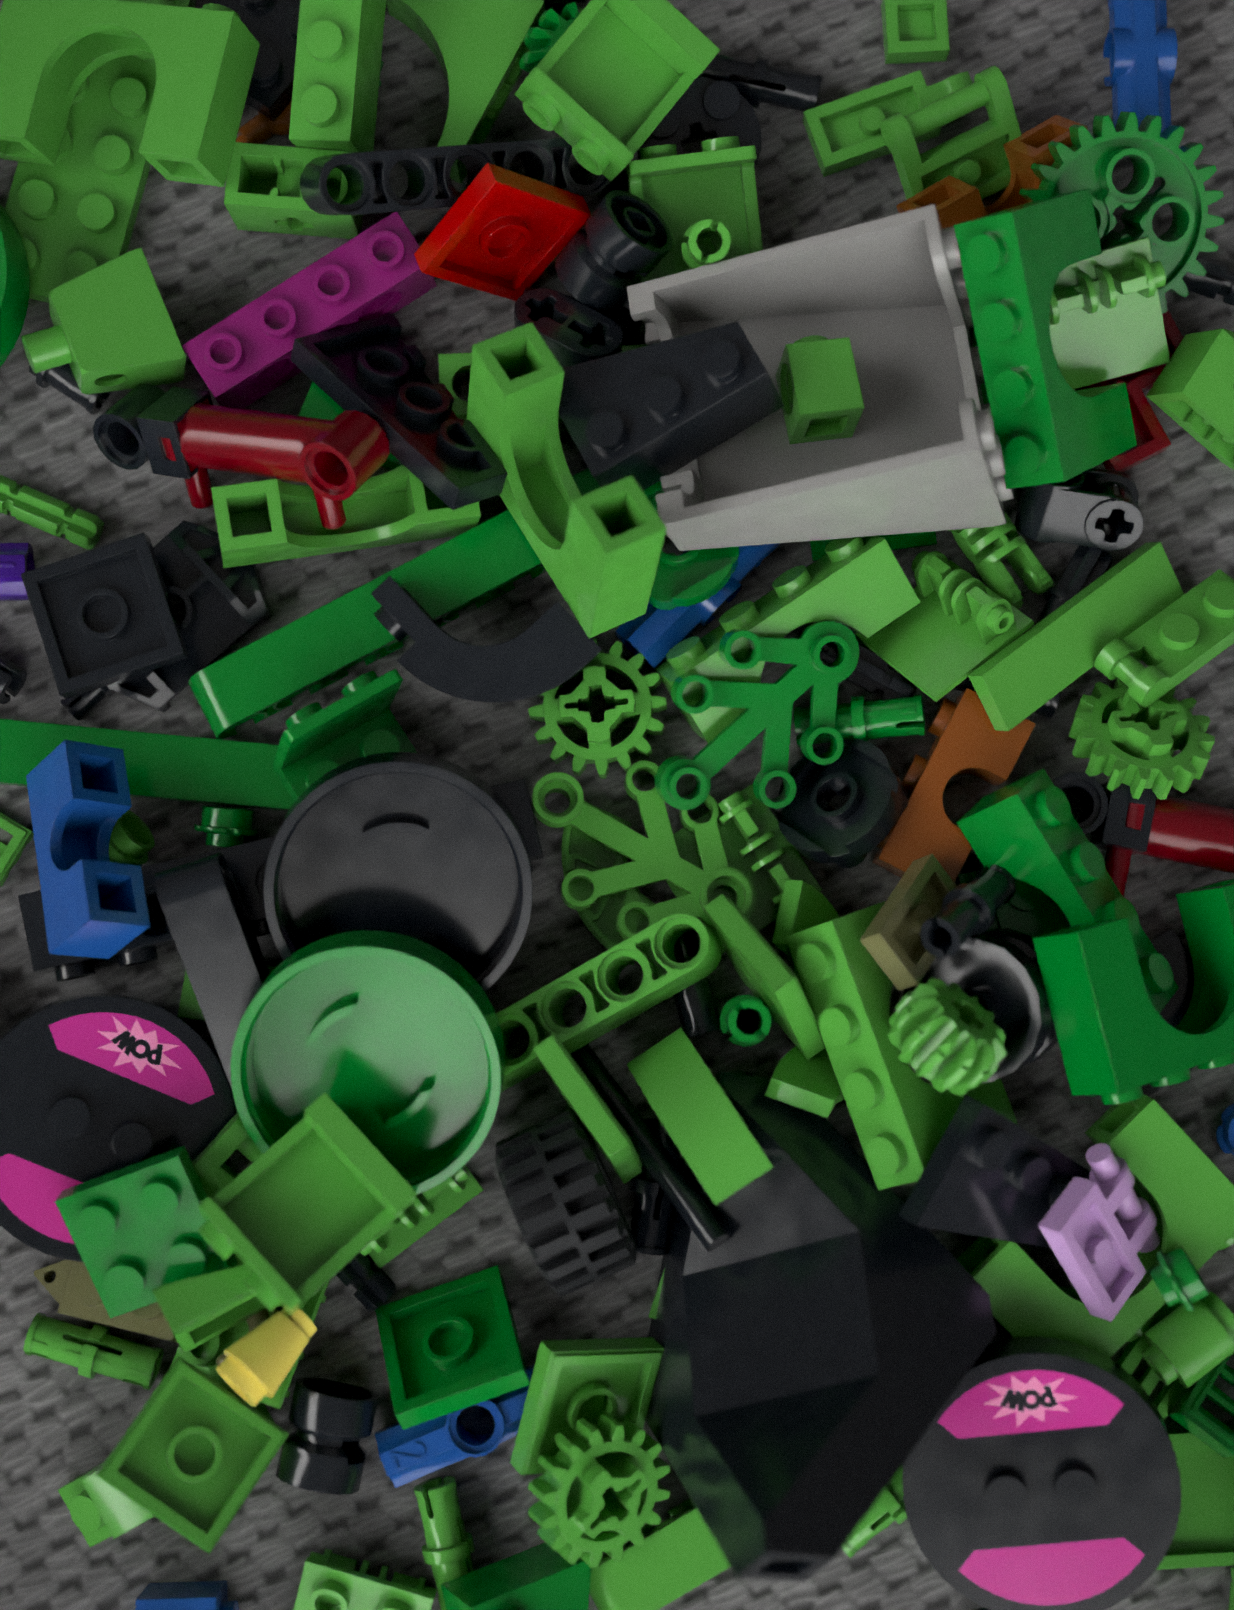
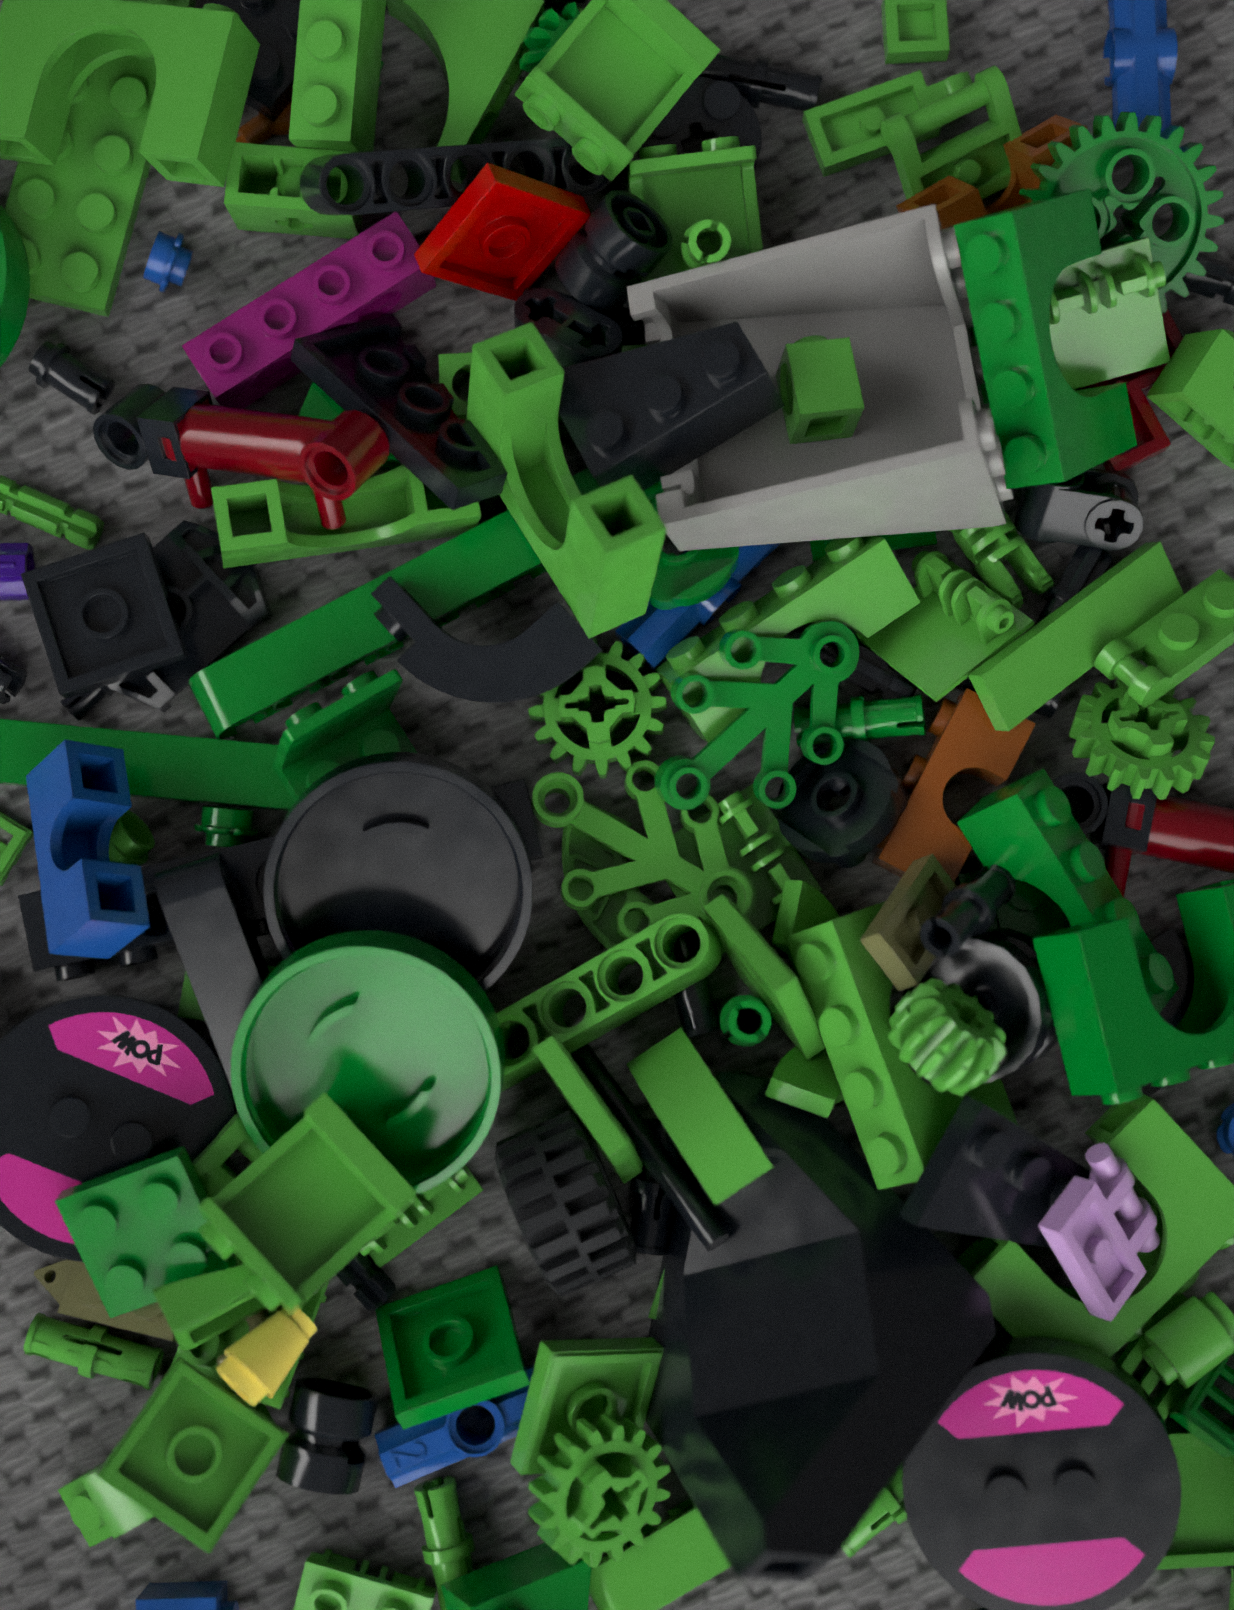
(110, 329): bright green torso -> none
(168, 261): none -> blue plate
(1178, 1279): green plate -> none

